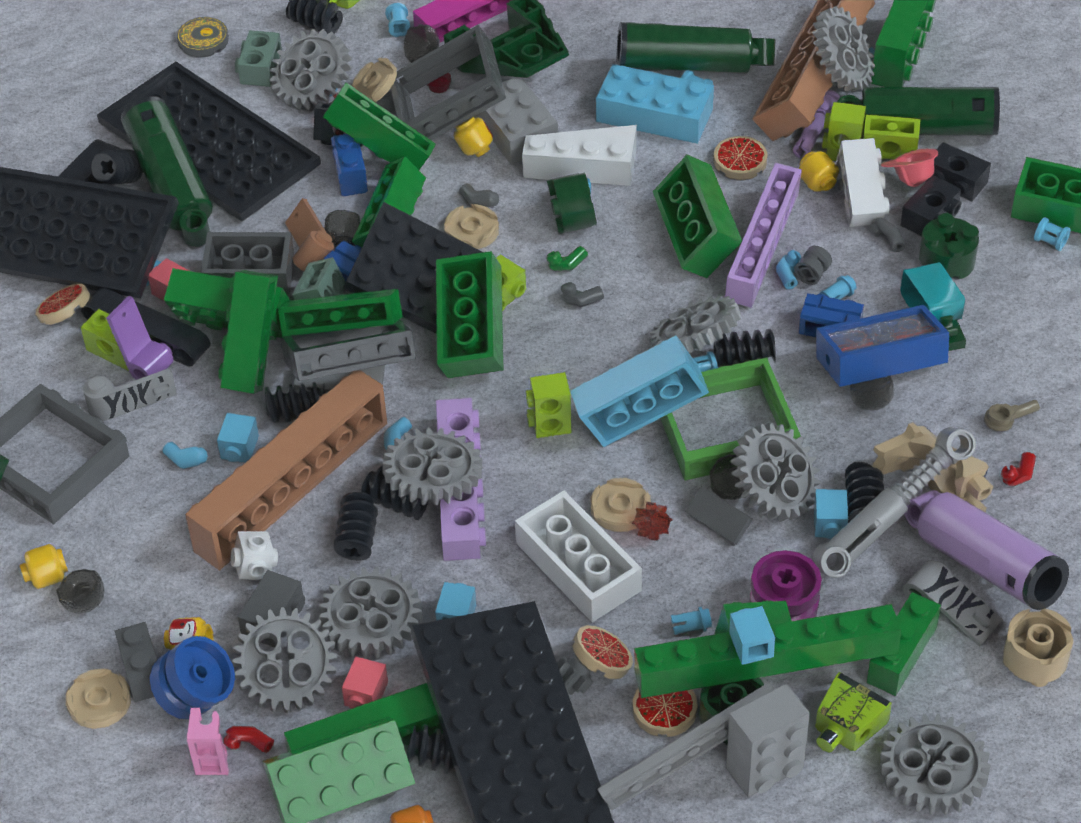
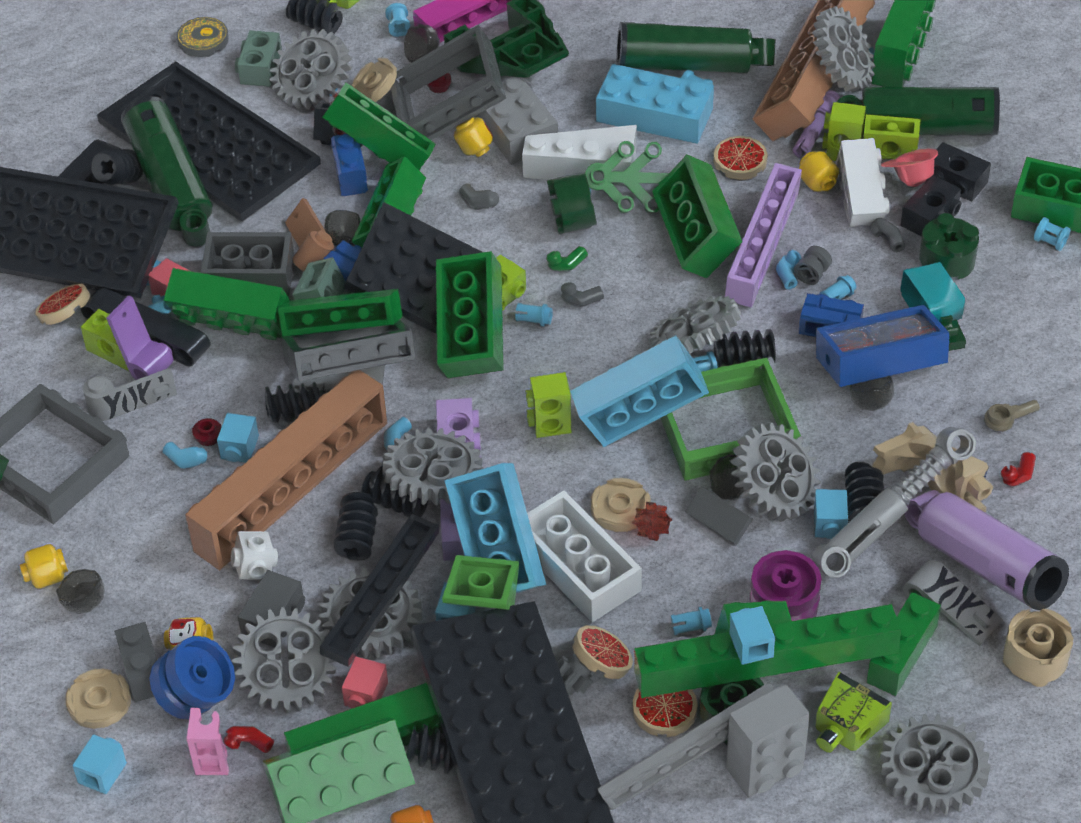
(99, 763): none -> medium azure brick
(159, 304): none -> medium azure arm
(206, 431): none -> dark red plate
(248, 331): green brick -> none
(379, 590): none -> black plate
(473, 225): tan tile -> none
(482, 583): none -> bright green slope
(495, 520): none -> medium azure brick
(535, 314): none -> medium azure pin
(629, 177): none -> green plant

